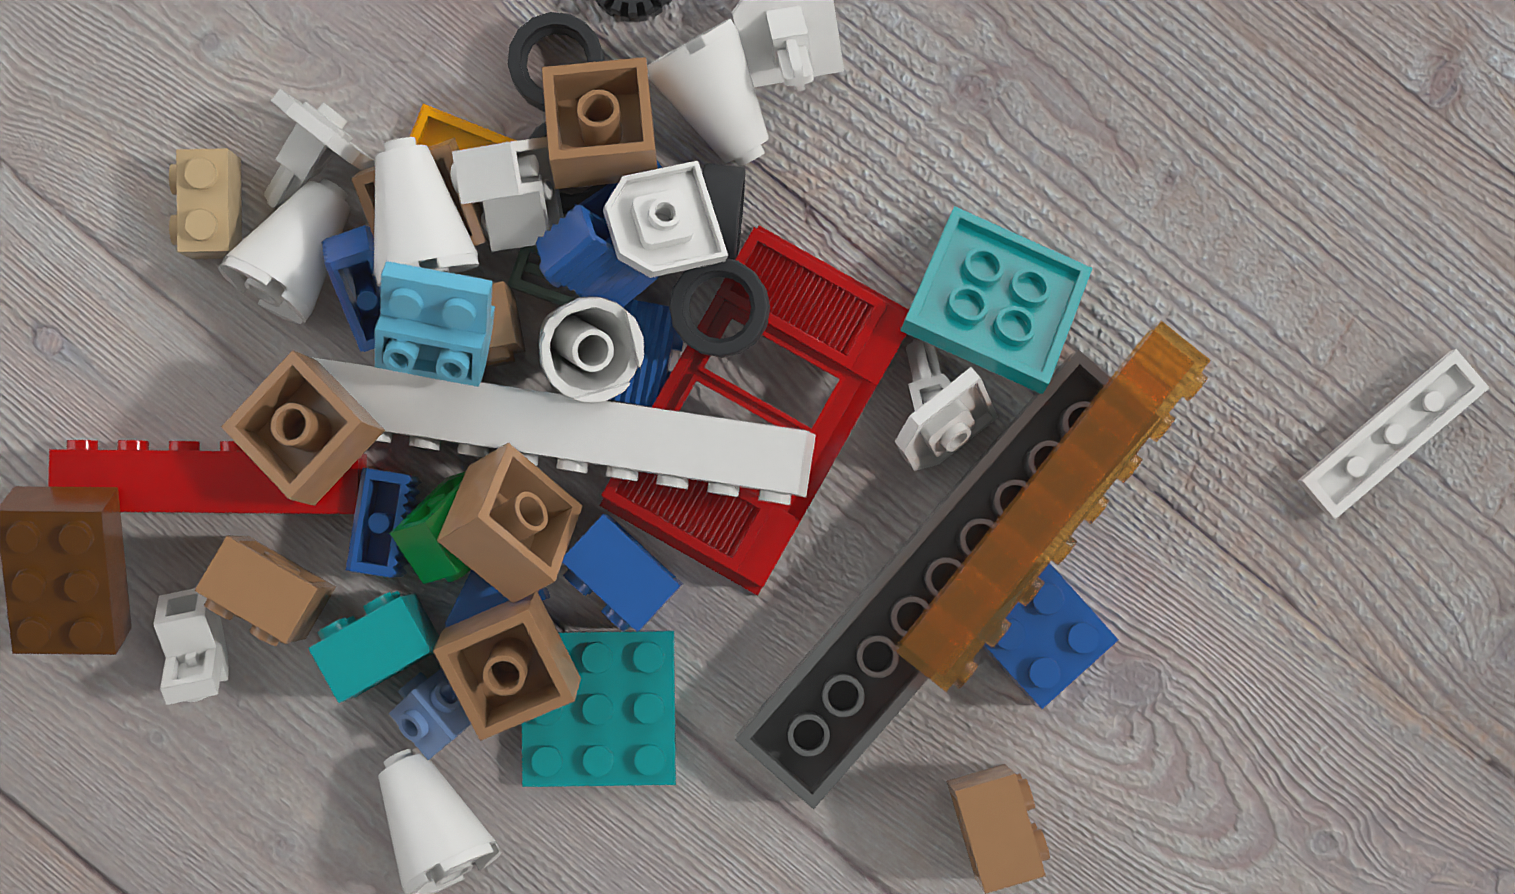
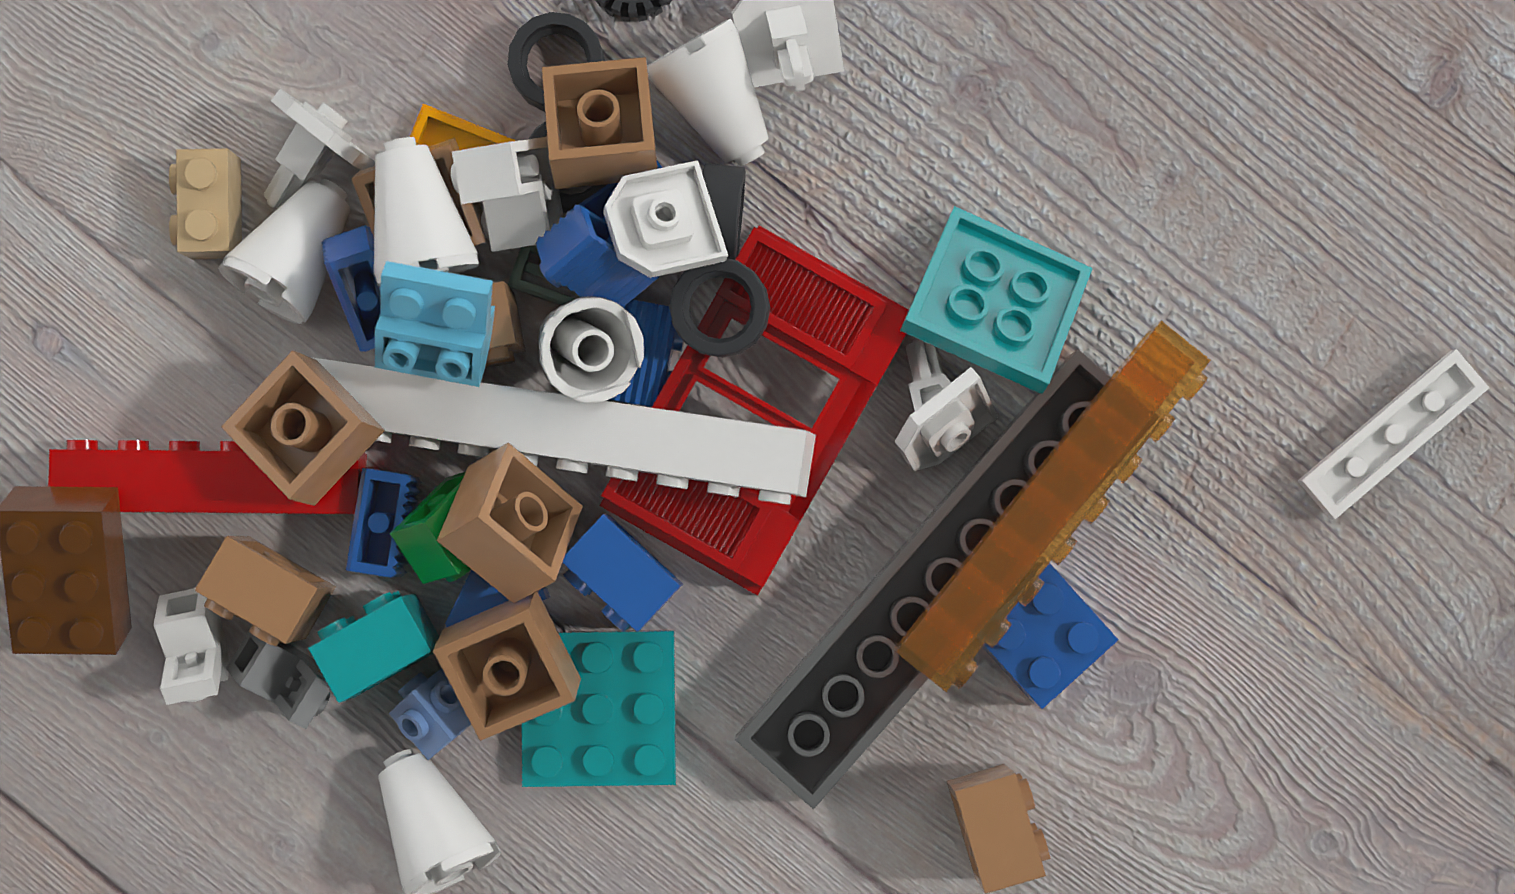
(281, 676): none -> dark grey brick

